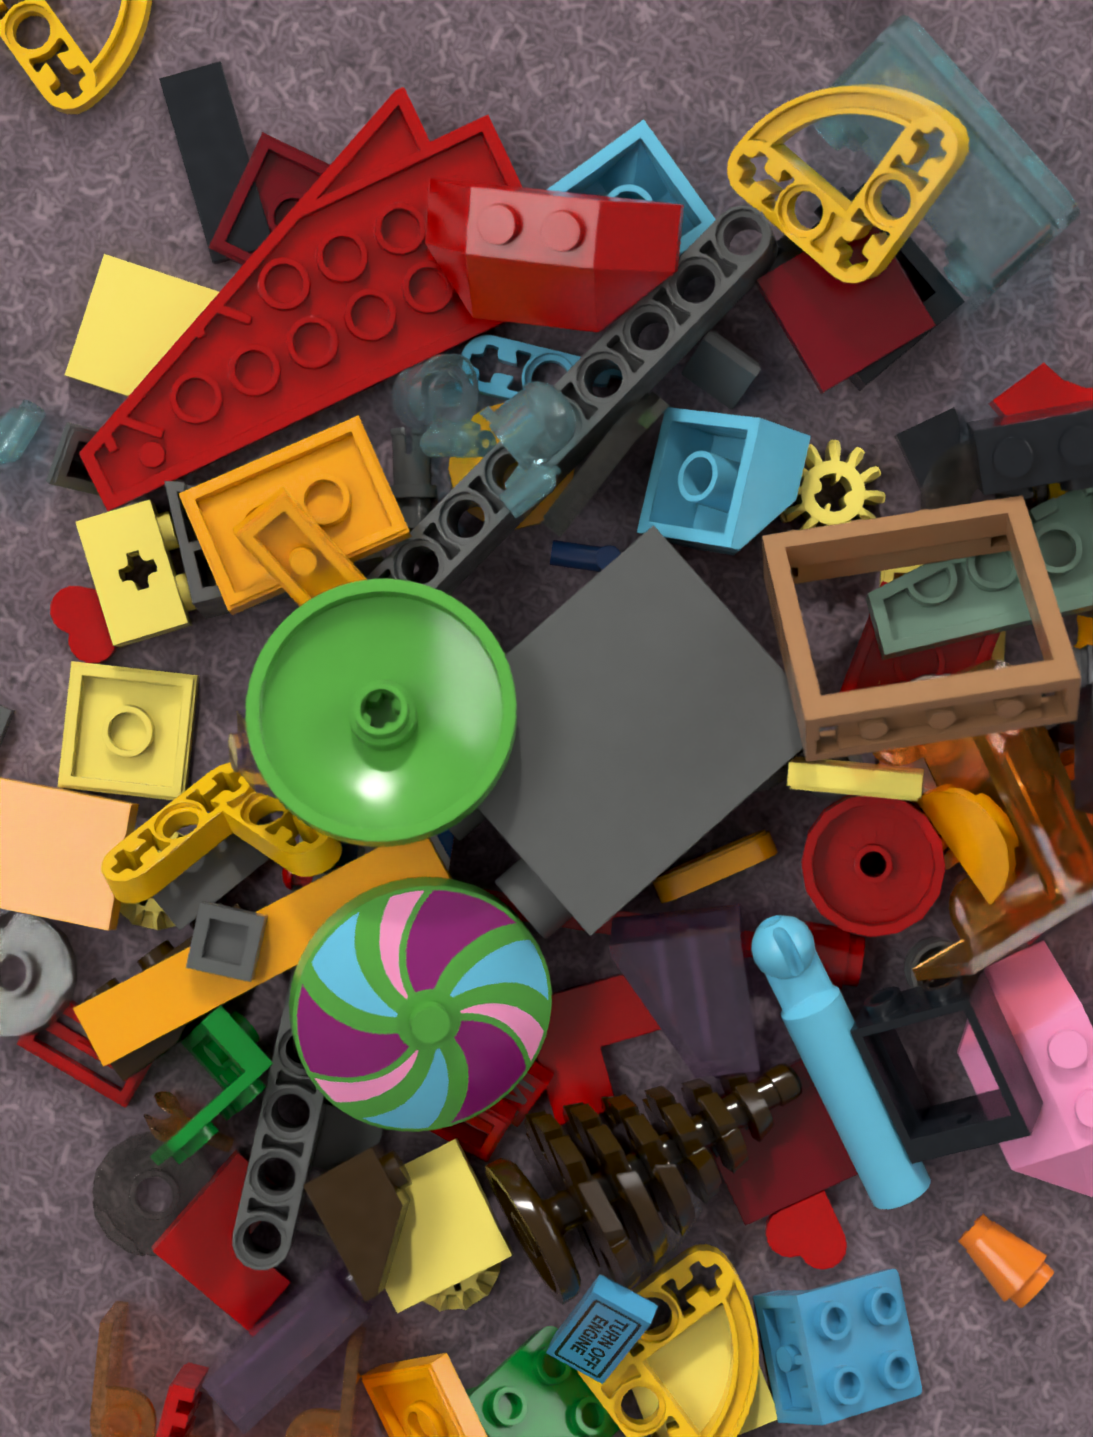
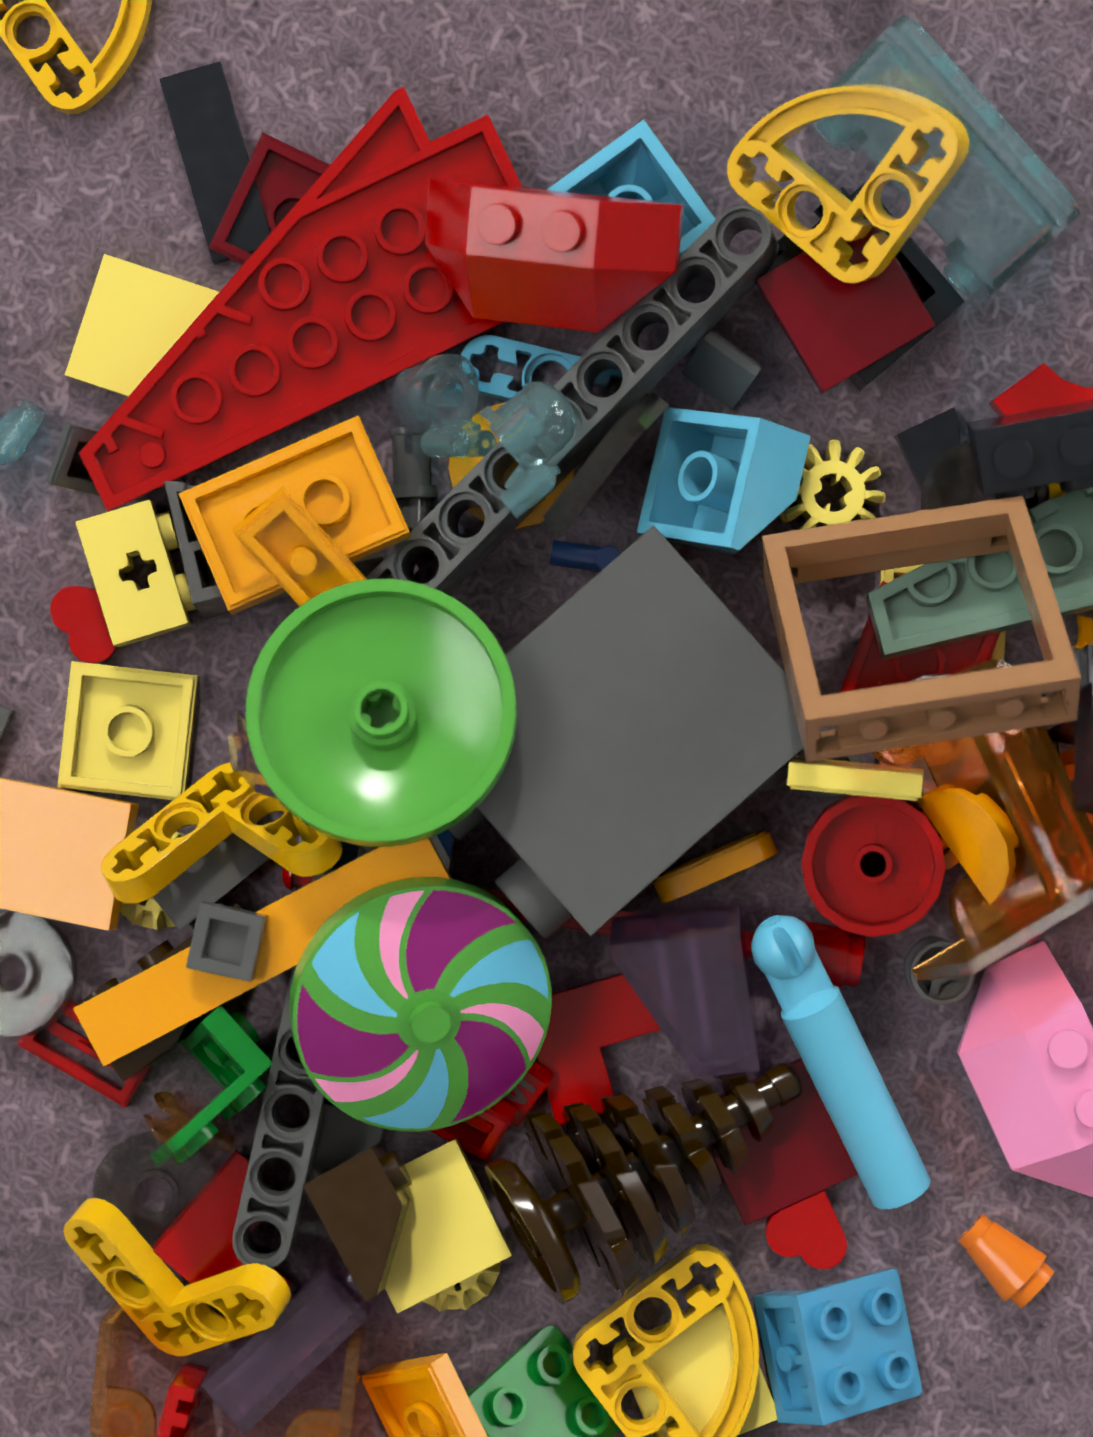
(159, 1307): none -> yellow beam
(602, 1328): dark azure tile -> none
(960, 1123): black window -> none

